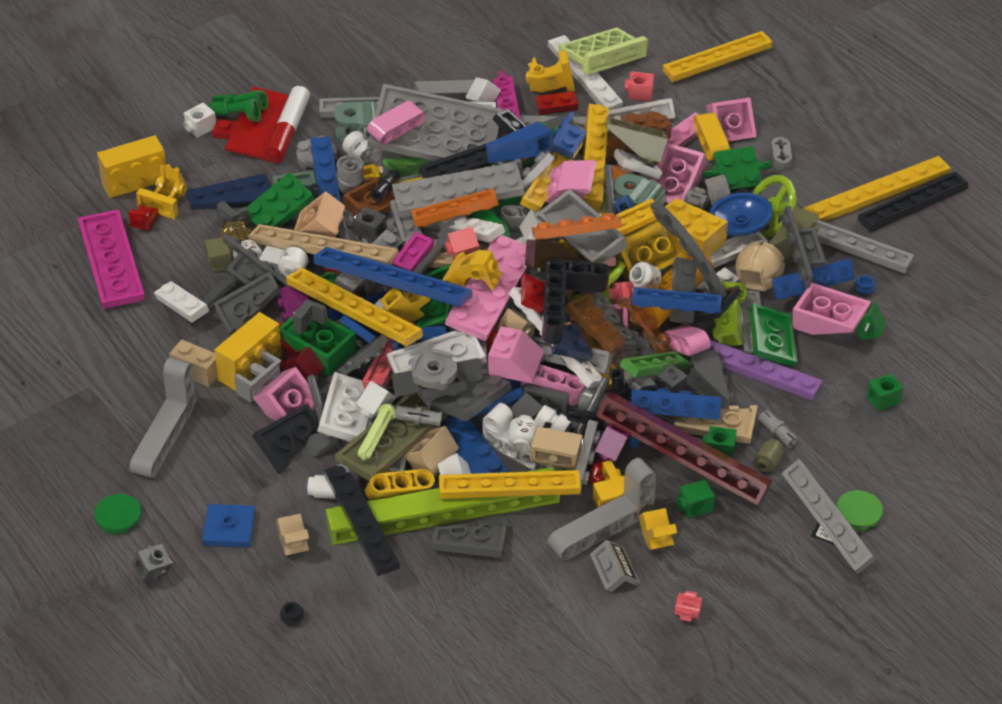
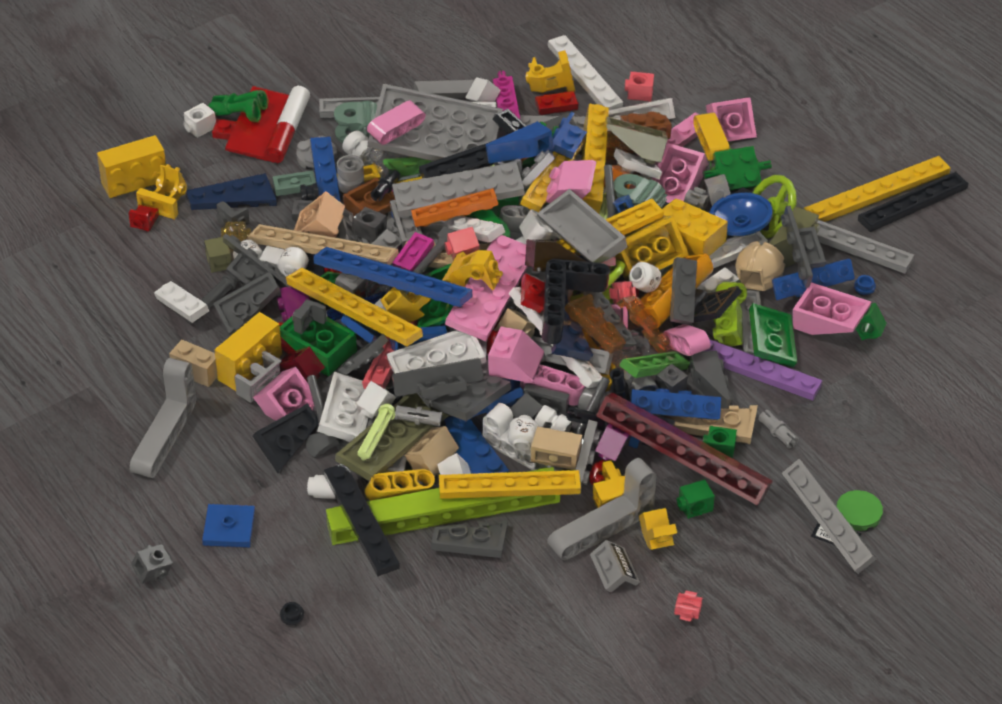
(111, 259): dark pink plate -> none
(117, 513): green tile -> none
(280, 202): green plate -> none
(292, 534): tan brick -> none
(434, 379): light grey plate -> none
(568, 227): orange plate -> none
(605, 50): yellowish green fence -> none
(671, 223): dark grey tile -> none
(677, 300): blue plate -> none
(717, 56): yellow plate -> none
(768, 455): olive brick -> none
(778, 153): light grey beam -> none
(884, 392): green brick -> none

